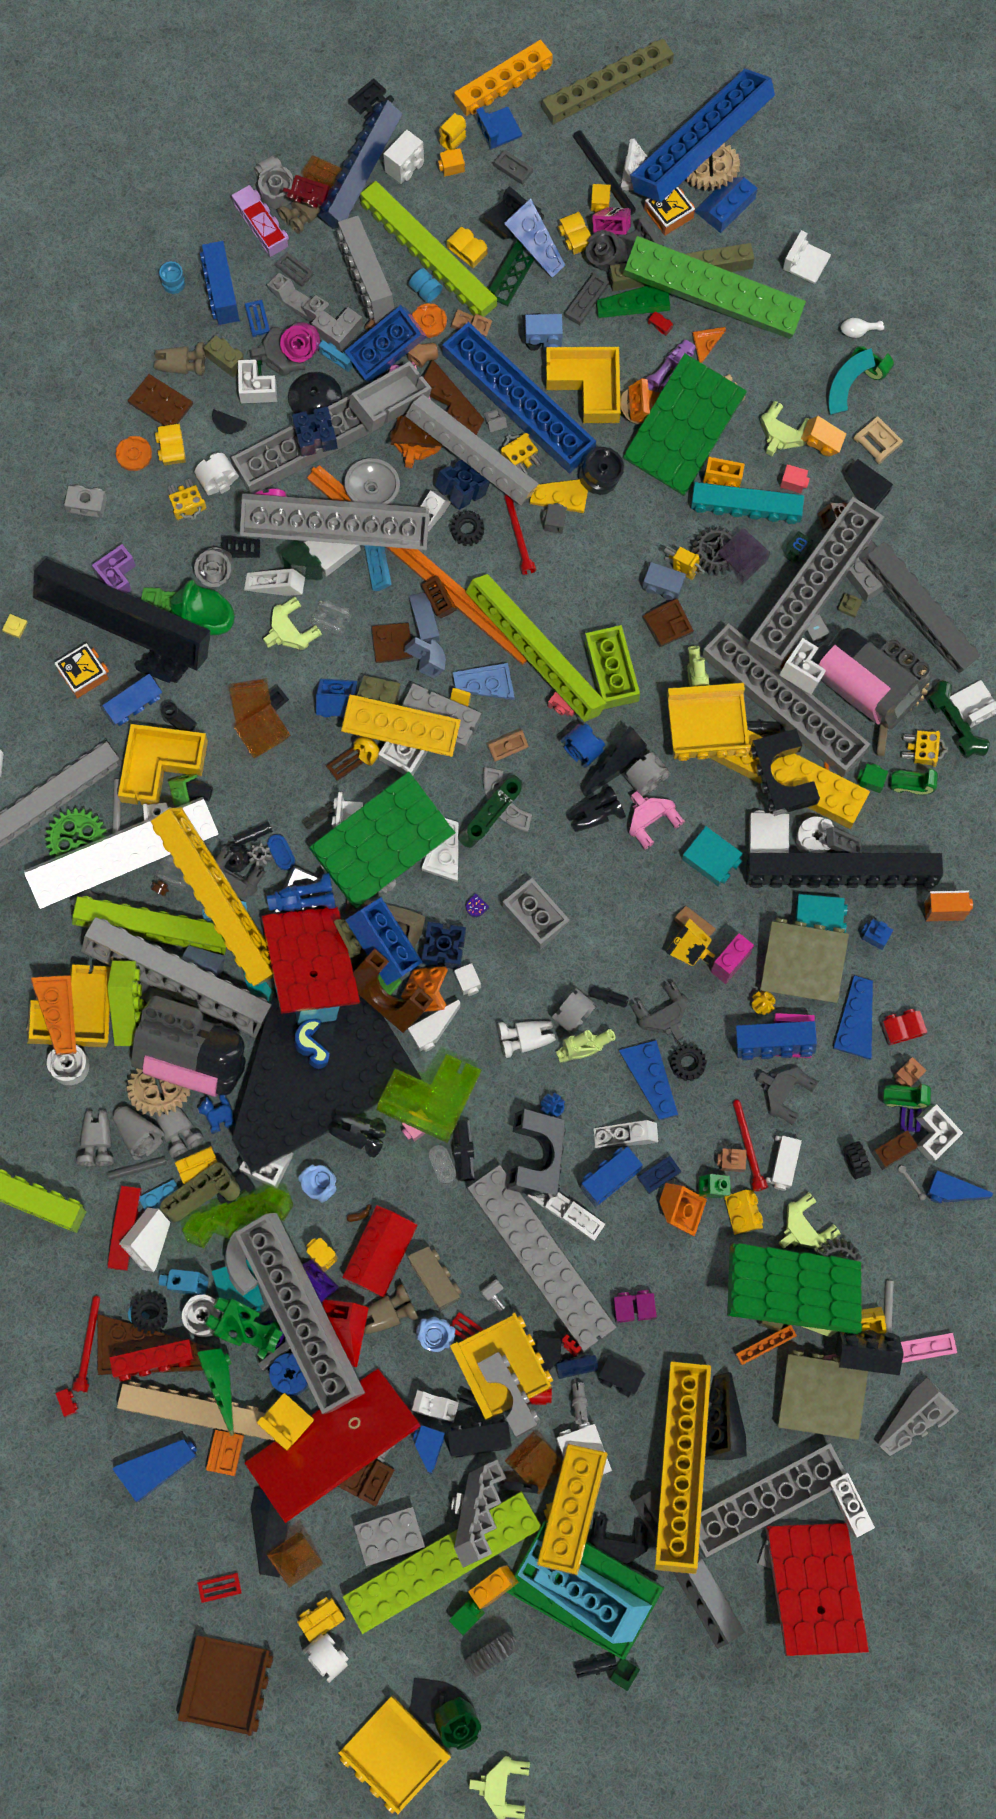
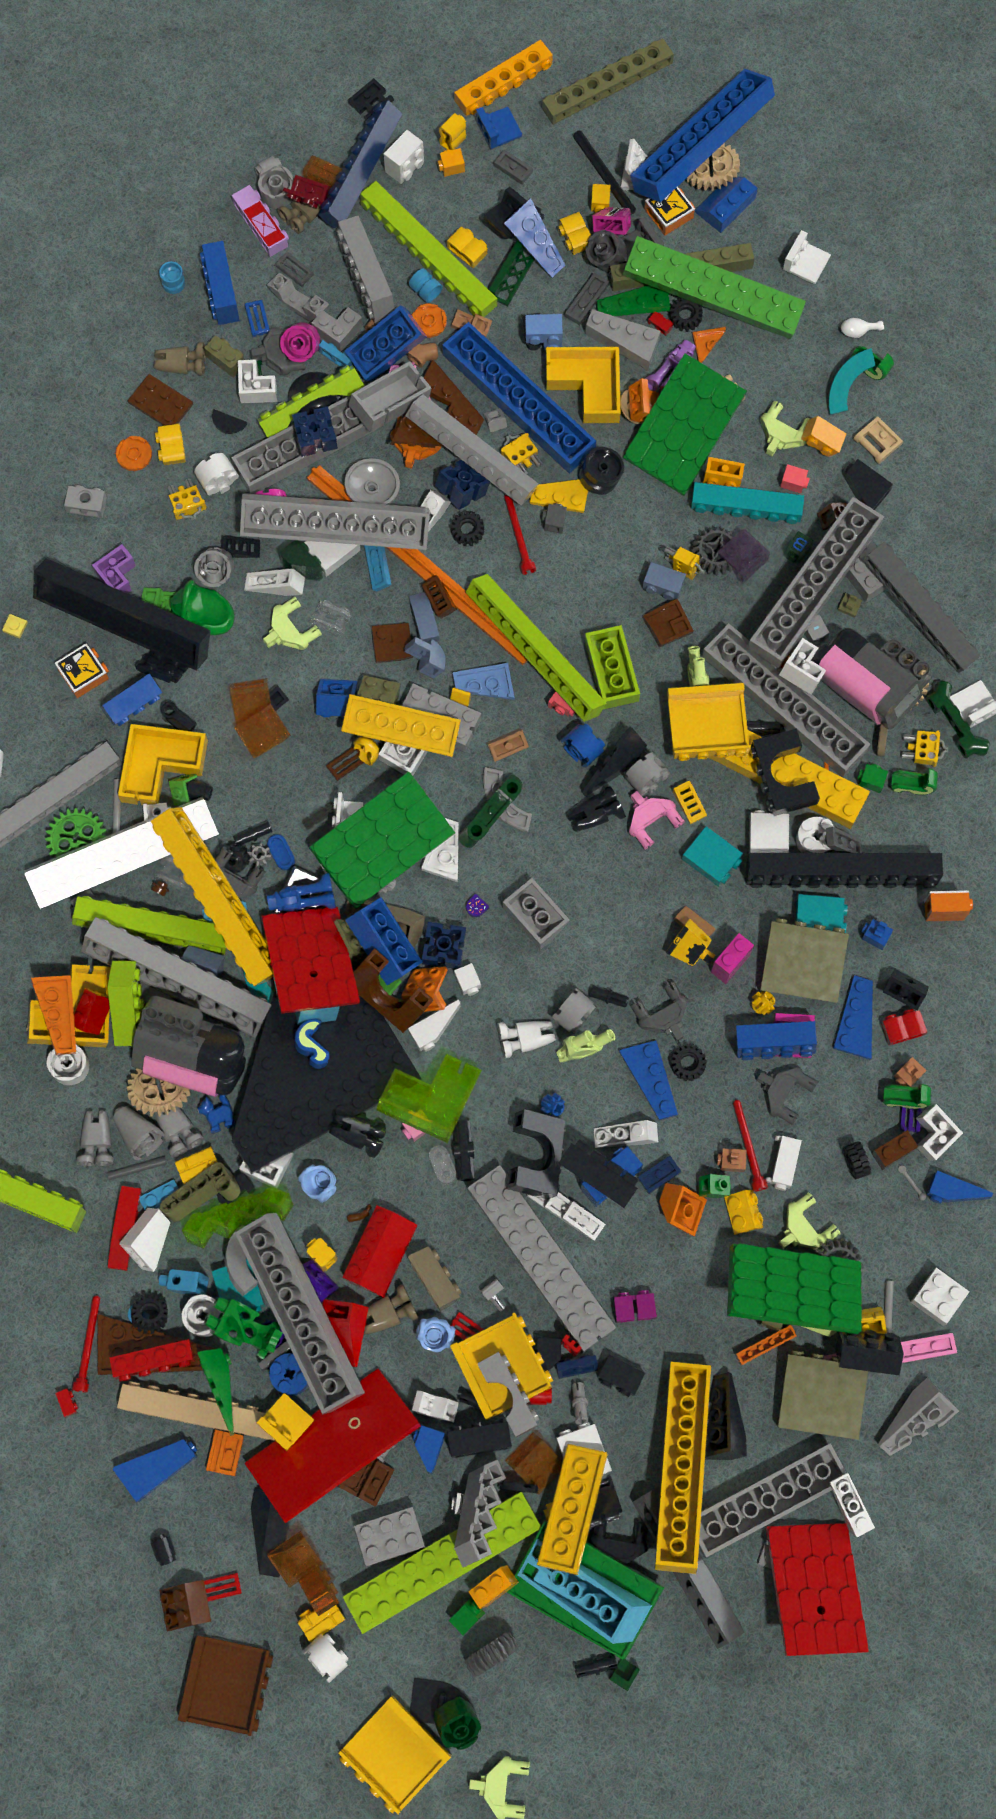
(91, 1011): none -> red brick
(163, 1549): none -> black brick
(185, 1605): none -> reddish brown slope
(318, 1590): none -> clear orange brick
(343, 383): none -> lime arch
(603, 1178): none -> black windscreen
(607, 1504): none -> black plate
(634, 340): none -> light grey wedge
(680, 799): none -> yellow slope
(682, 323): none -> black tyre
(906, 989): none -> black brick
(939, 1296): none -> white brick

